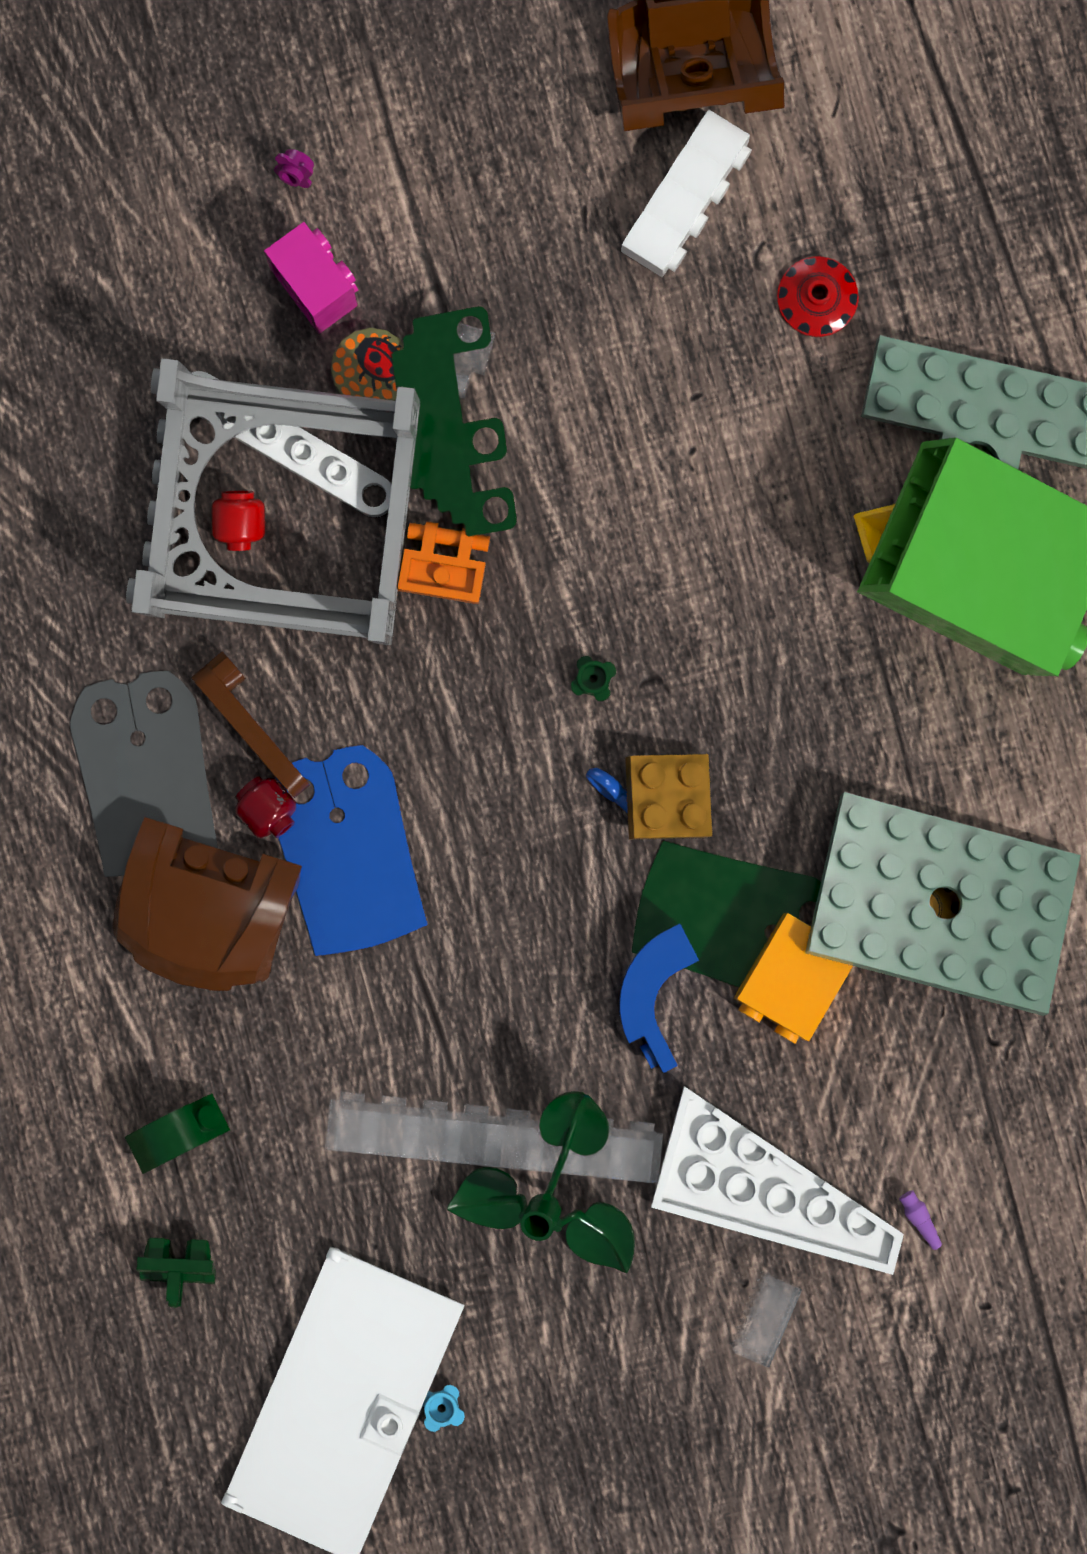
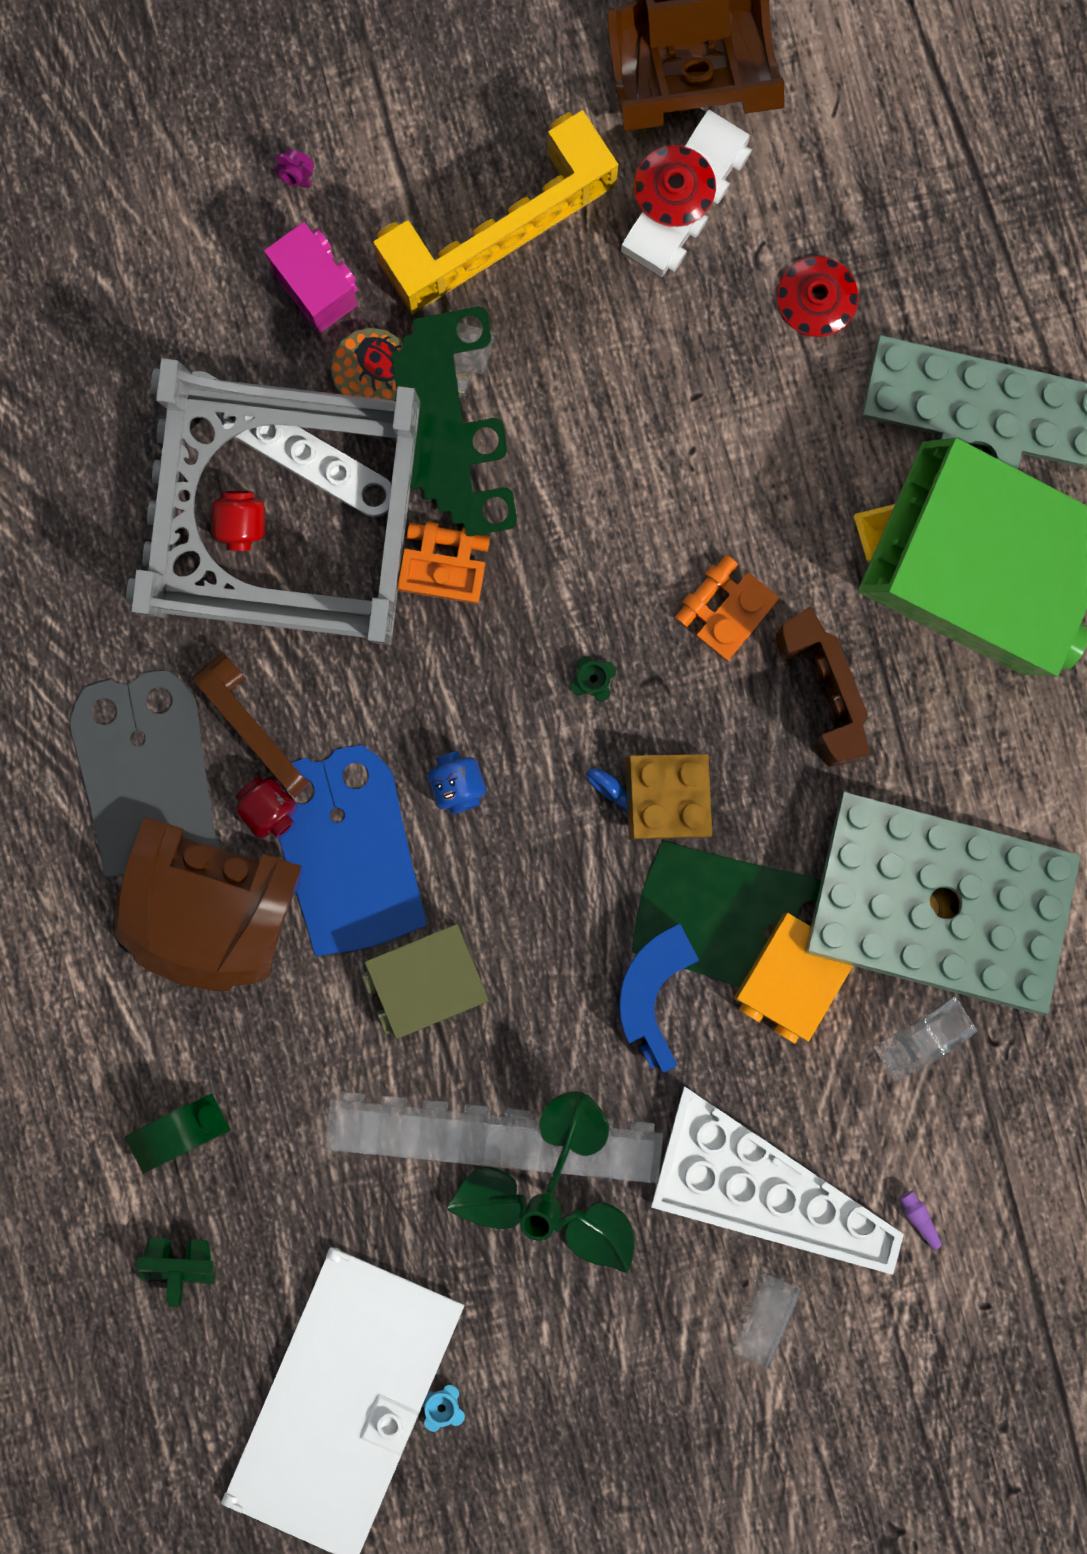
(424, 982): none -> olive brick
(456, 783): none -> blue head
(586, 174): none -> yellow plate
(675, 205): none -> red dish
(738, 614): none -> orange plate
(806, 634): none -> reddish brown plate
(926, 1039): none -> clear brick

